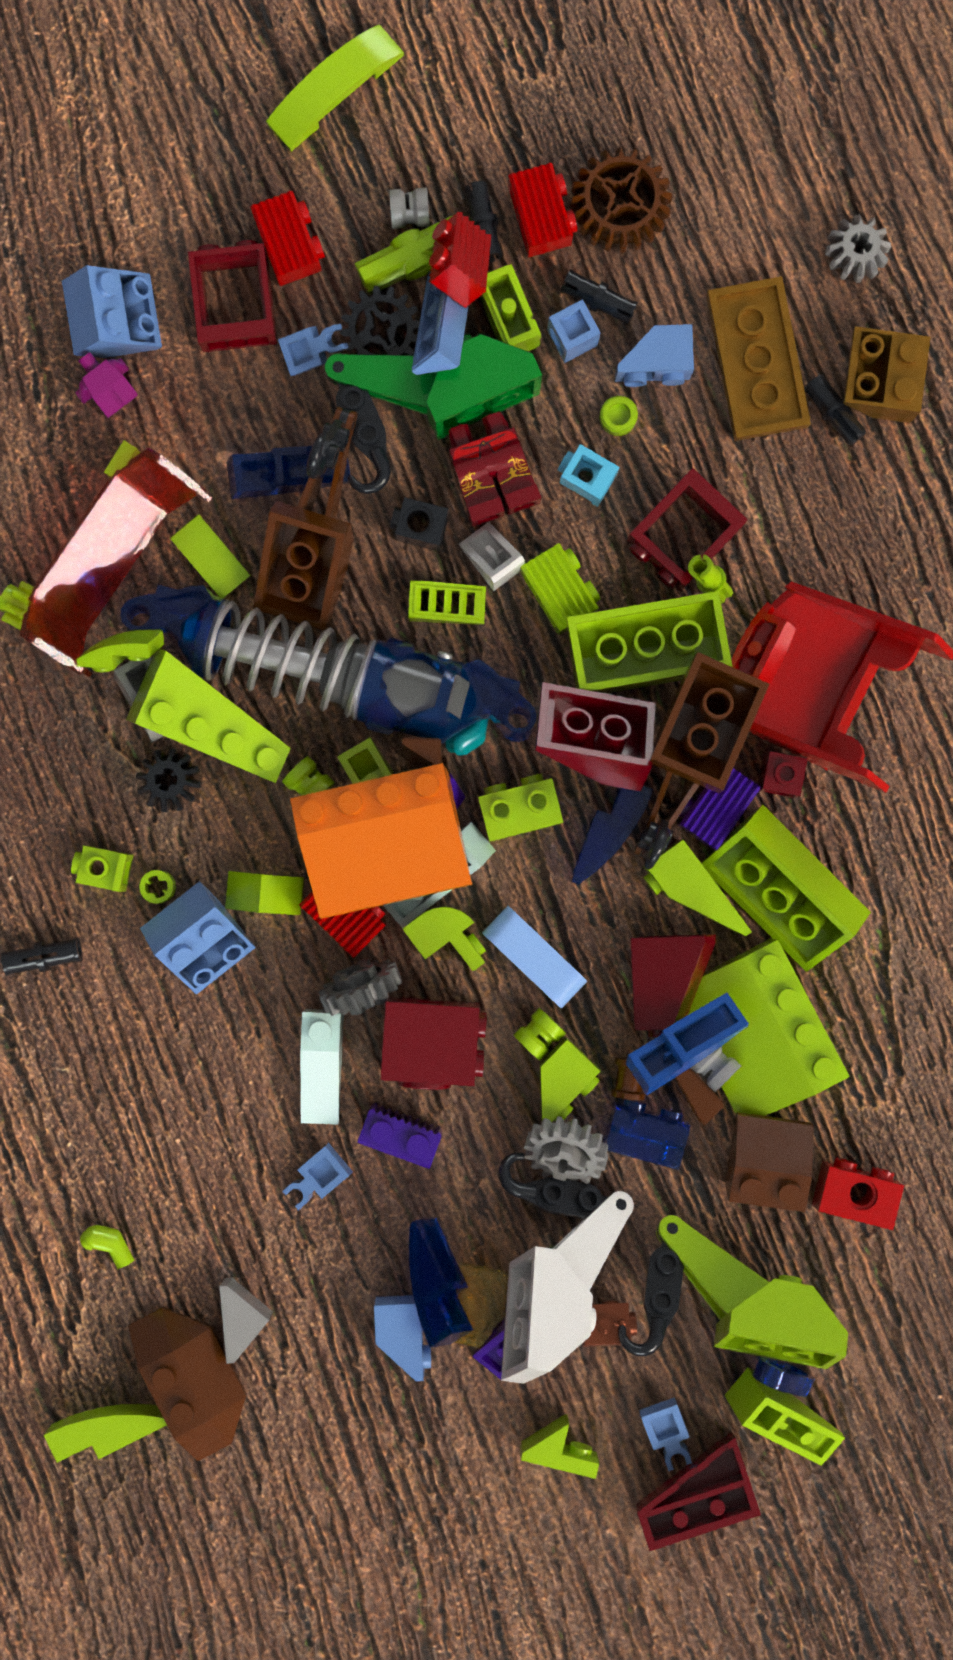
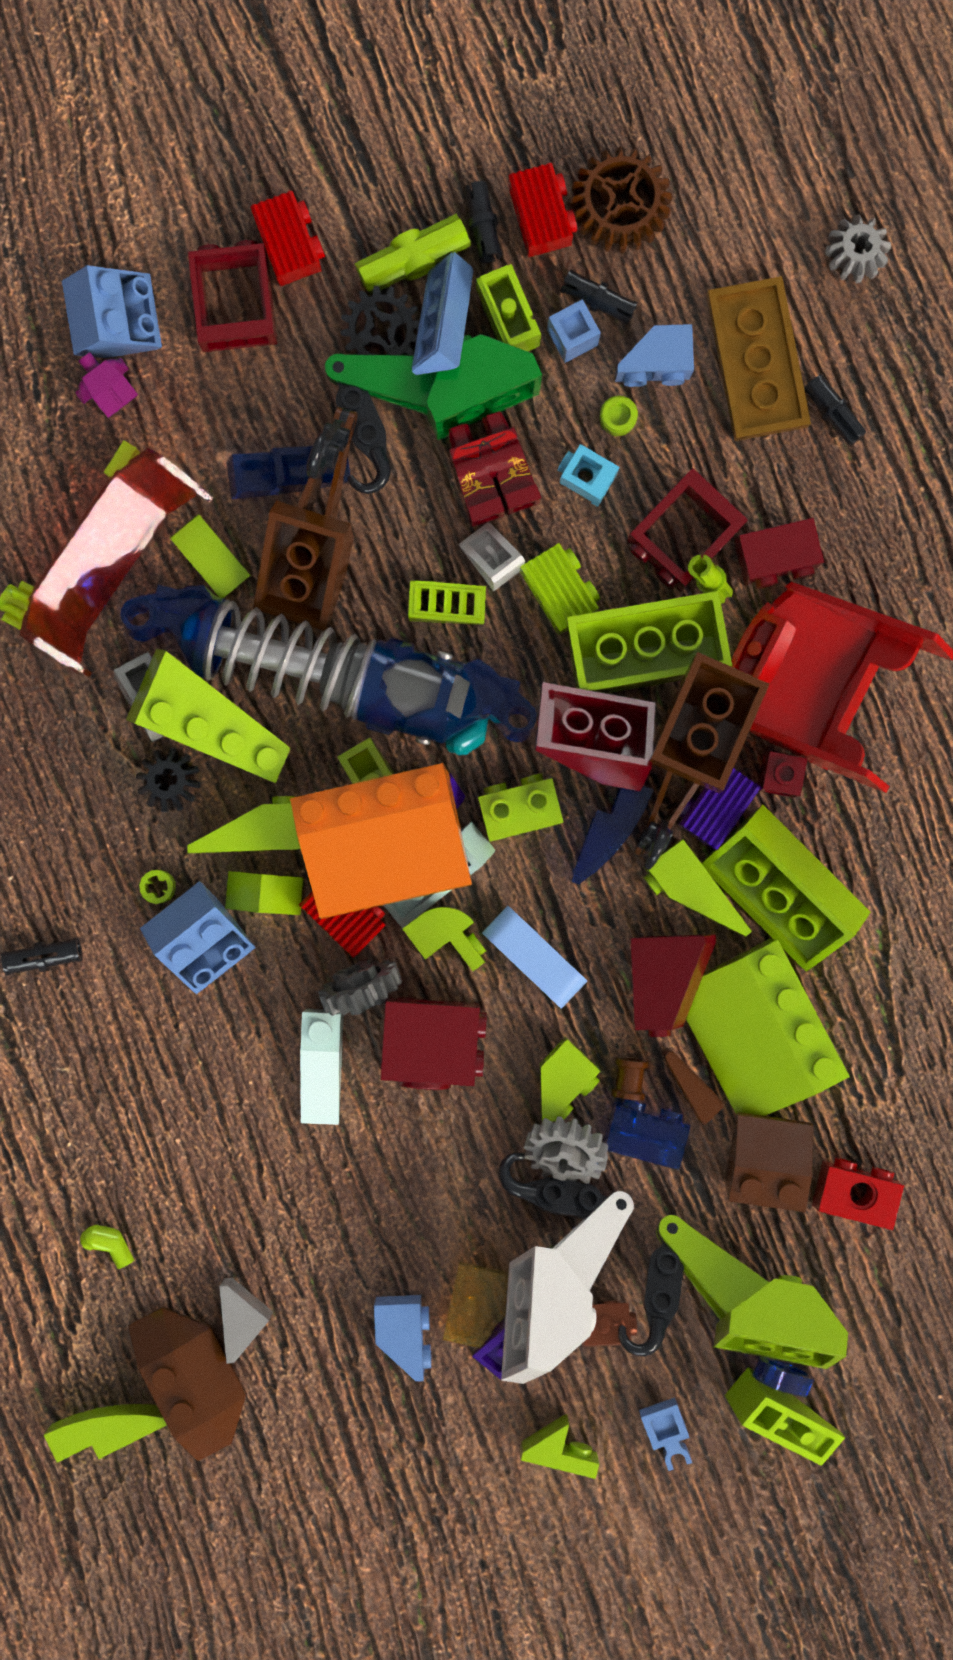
(112, 651): lime slope -> none
(116, 868): lime brick -> none
(261, 829): none -> lime slope
(307, 348): medium blue plate -> none
(307, 779): lime wheel -> none
(320, 1173): medium blue plate -> none
(331, 83): lime slope -> none
(400, 1136): dark purple brick -> none
(418, 211): light grey wheel -> none
(422, 751): reddish brown slope -> none
(429, 538): black brick -> none
(435, 1284): clear blue slope -> none
(460, 259): red brick -> none
(545, 1027): lime wheel -> none
(686, 1043): blue slope -> none
(699, 1497): dark red wedge -> none
(716, 1068): light grey wheel -> none
(779, 553): none -> dark red brick
(886, 373): pearl gold slope -> none

